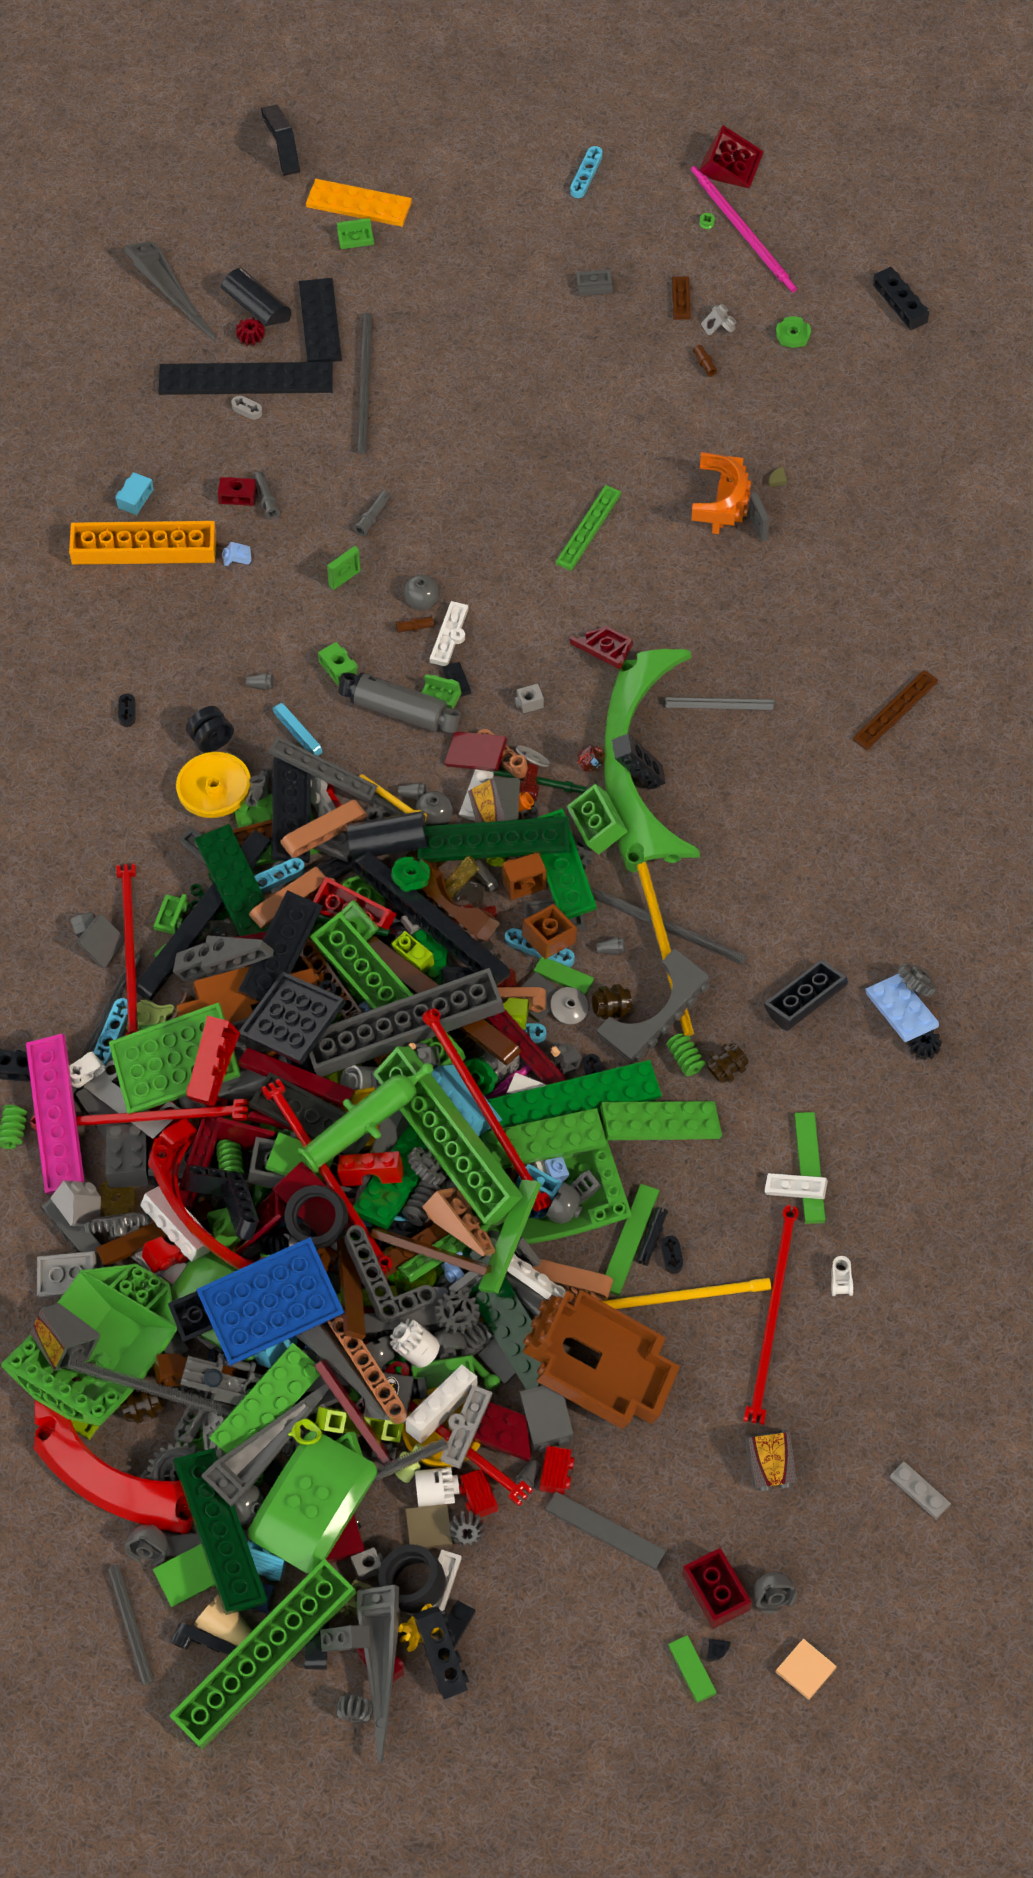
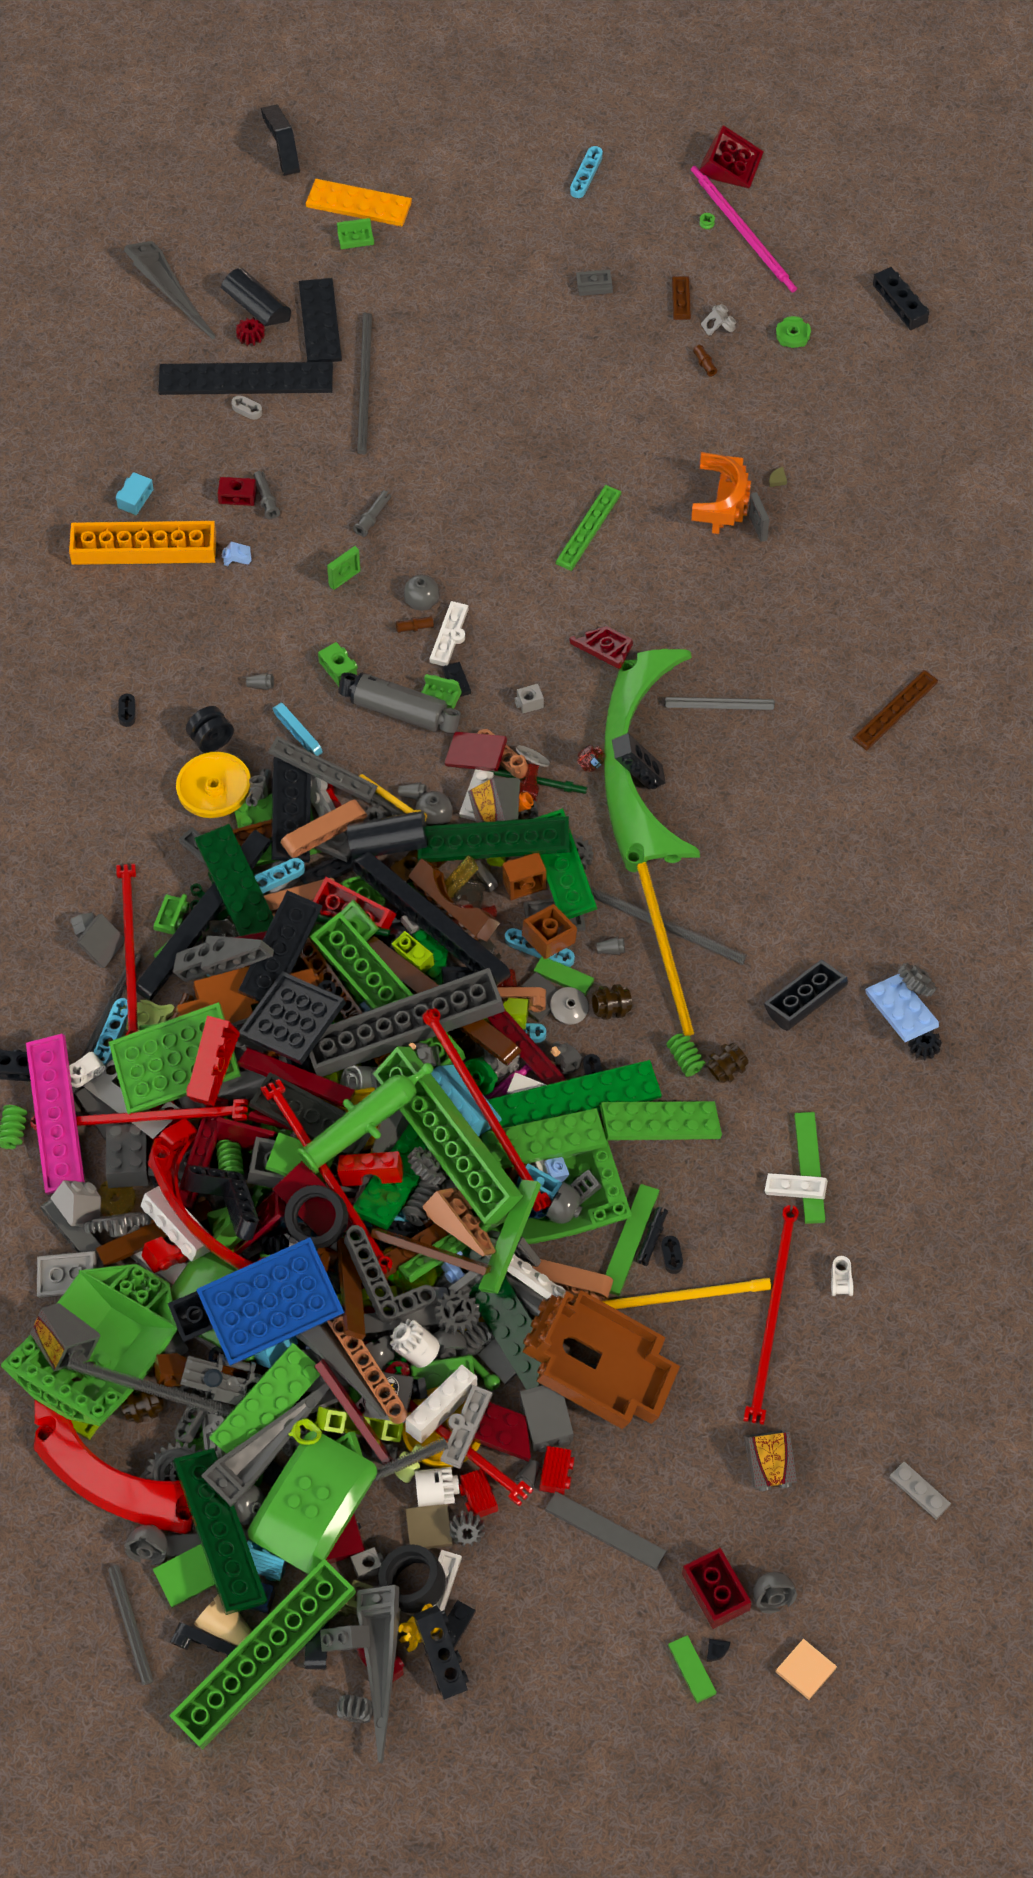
(304, 886): nougat beam -> none
(410, 882): green plate -> none
(597, 819): bright green brick -> none
(635, 1039): dark grey arch -> none

